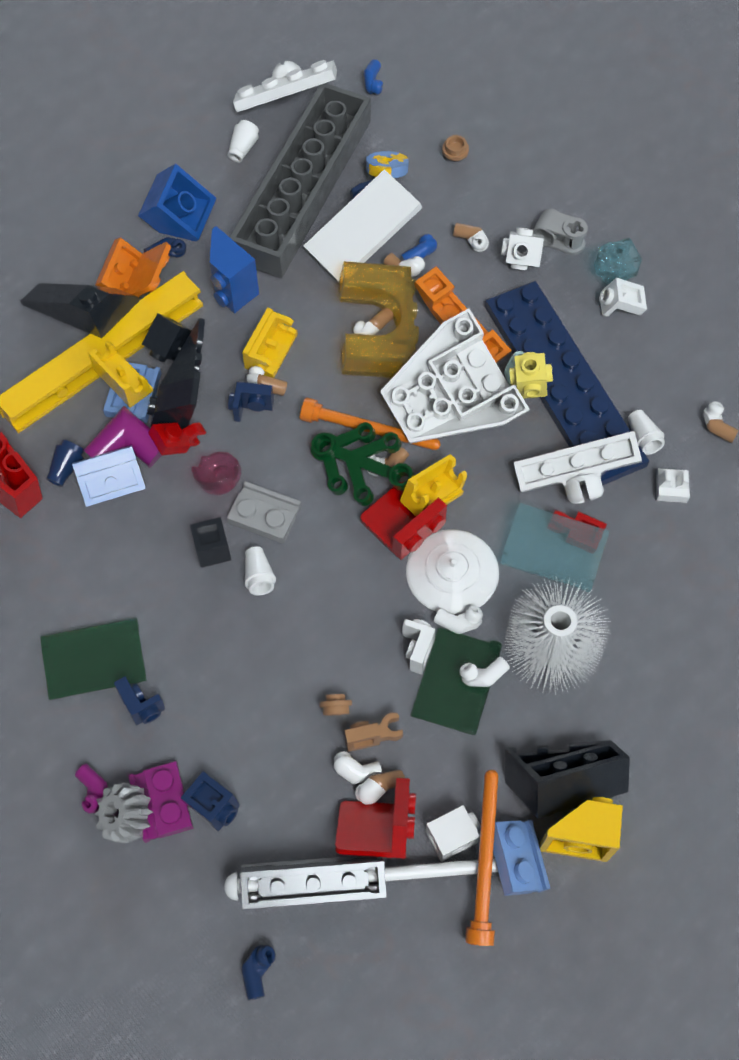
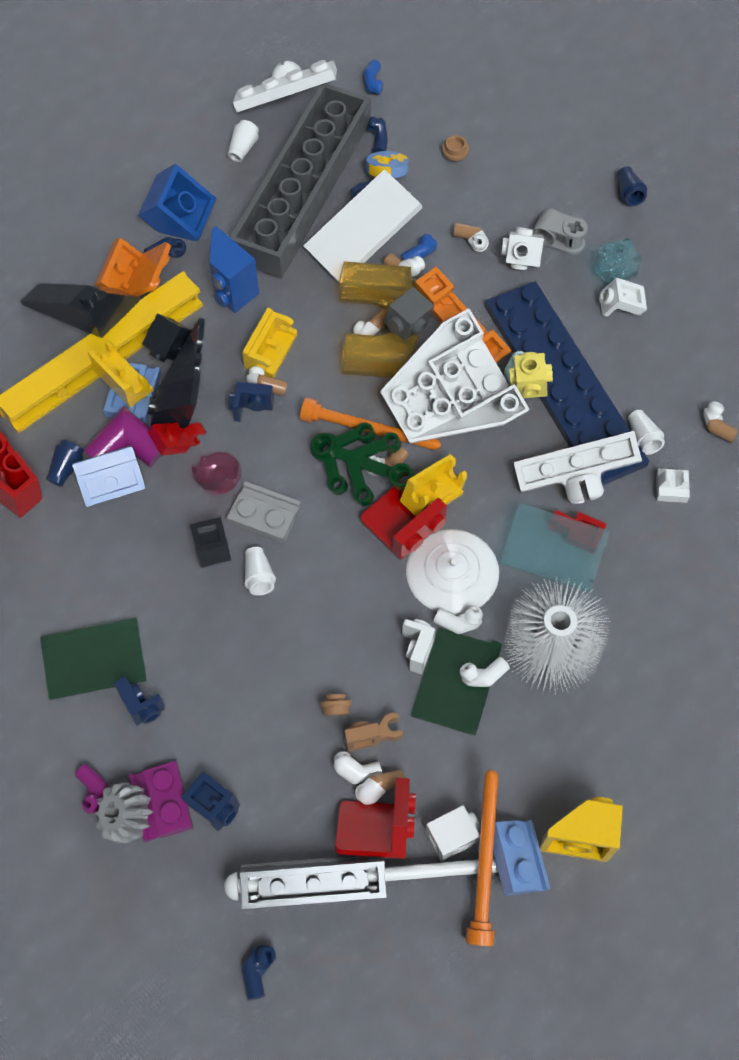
(381, 139): none -> dark blue arm
(409, 314): none -> dark grey brick
(566, 777): black wedge -> none
(632, 188): none -> dark blue cone

